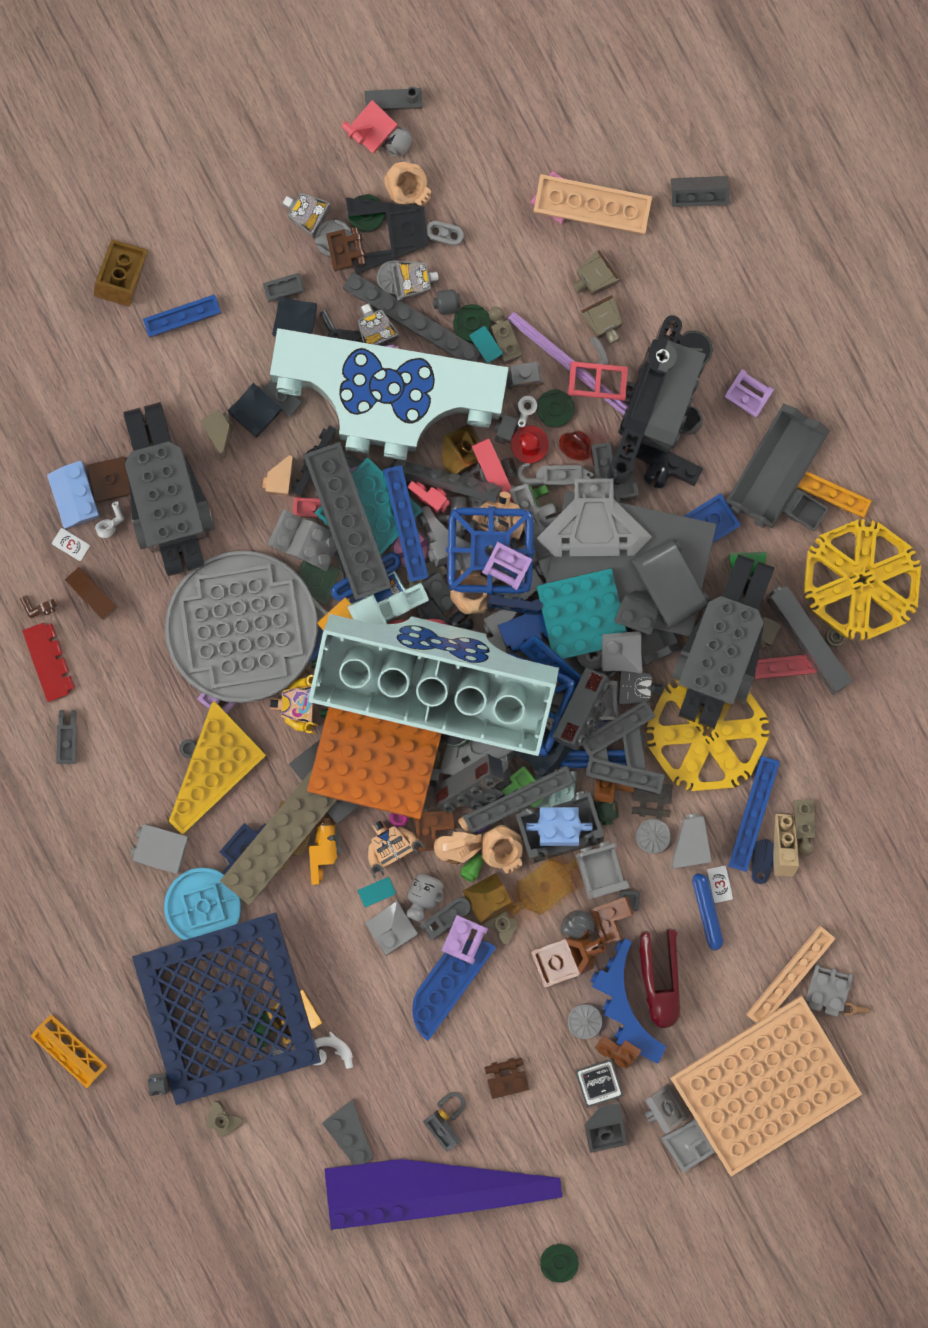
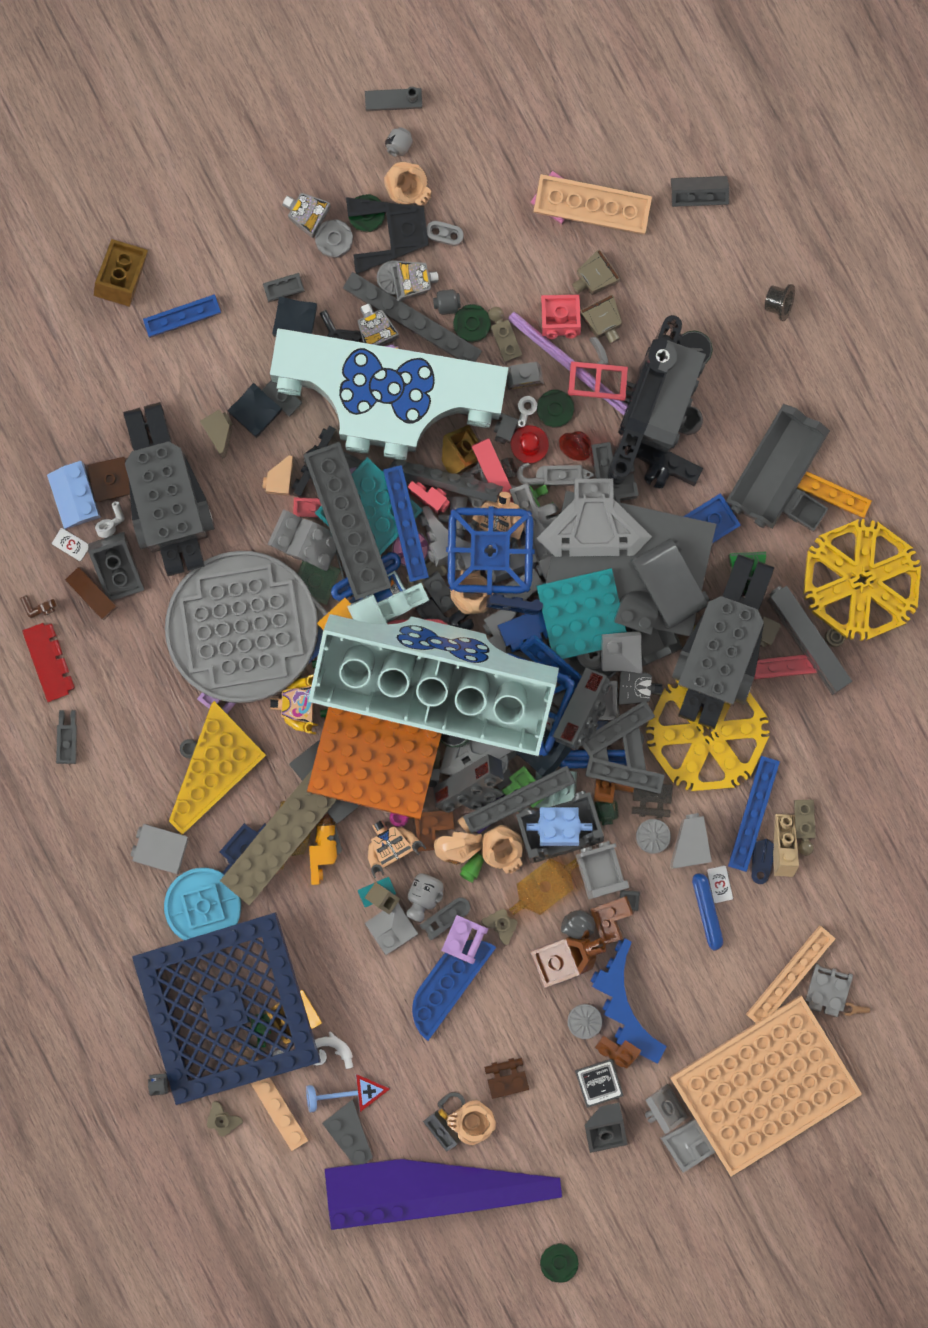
(62, 1053): light orange fence -> none
(115, 566): none -> dark grey slope
(276, 1107): none -> light nougat plate
(340, 251): reddish brown plate -> none
(367, 1093): none -> light blue piece
(371, 127): coral plate -> none
(382, 898): none -> dark tan brick
(472, 1122): none -> light nougat helmet
(486, 344): teal sticker -> none
(488, 898): pearl gold slope -> none
(509, 559): lavender plate -> none
(560, 316): none -> coral plate
(662, 1004): dark red piece -> none
(745, 398): lavender plate -> none
(780, 300): none -> clear smoke piece

